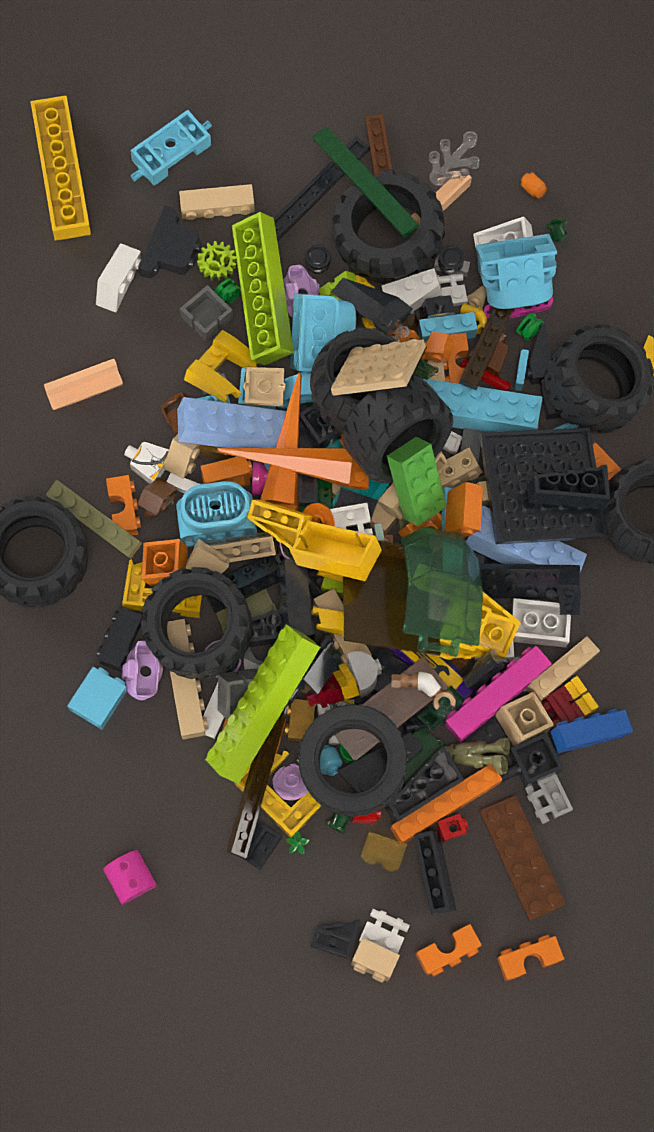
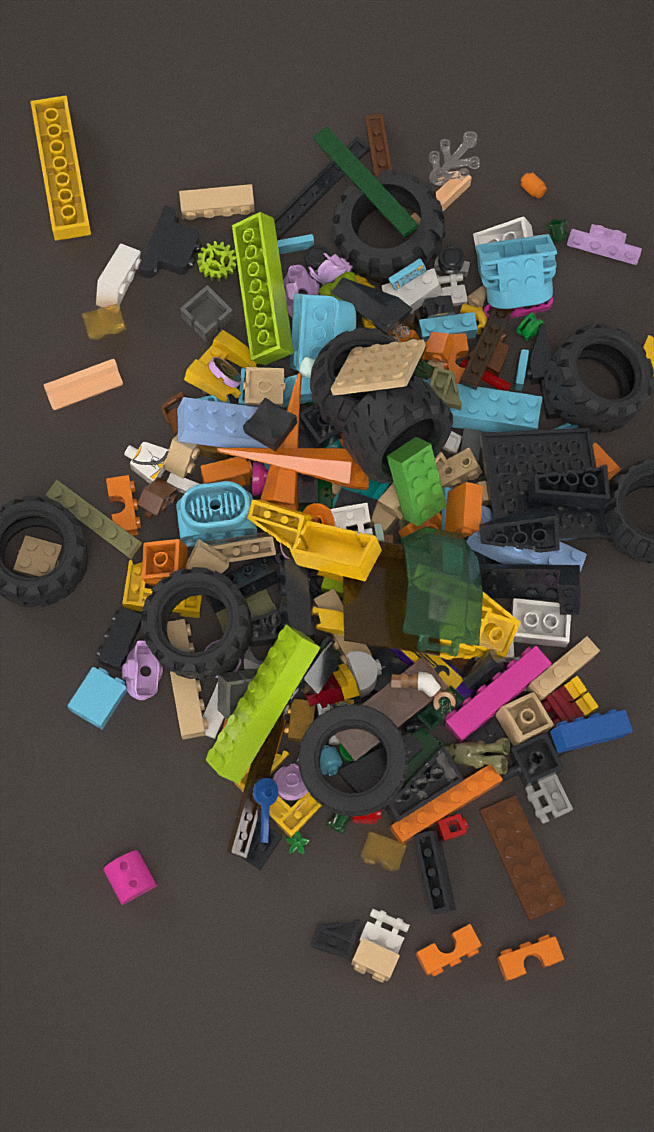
(37, 557): none -> tan plate
(103, 321): none -> clear yellow brick
(155, 157): medium azure brick -> none
(222, 369): none -> tile
(228, 291): green wheel -> none
(265, 794): none -> blue piece
(270, 424): none -> black brick
(295, 244): none -> medium azure tile
(306, 367): none -> light aqua piece
(331, 269): none -> lavender piece
(407, 274): none -> medium azure tile
(444, 385): none -> olive wing
(528, 529): none -> black wedge
(605, 243): none -> lavender bracket

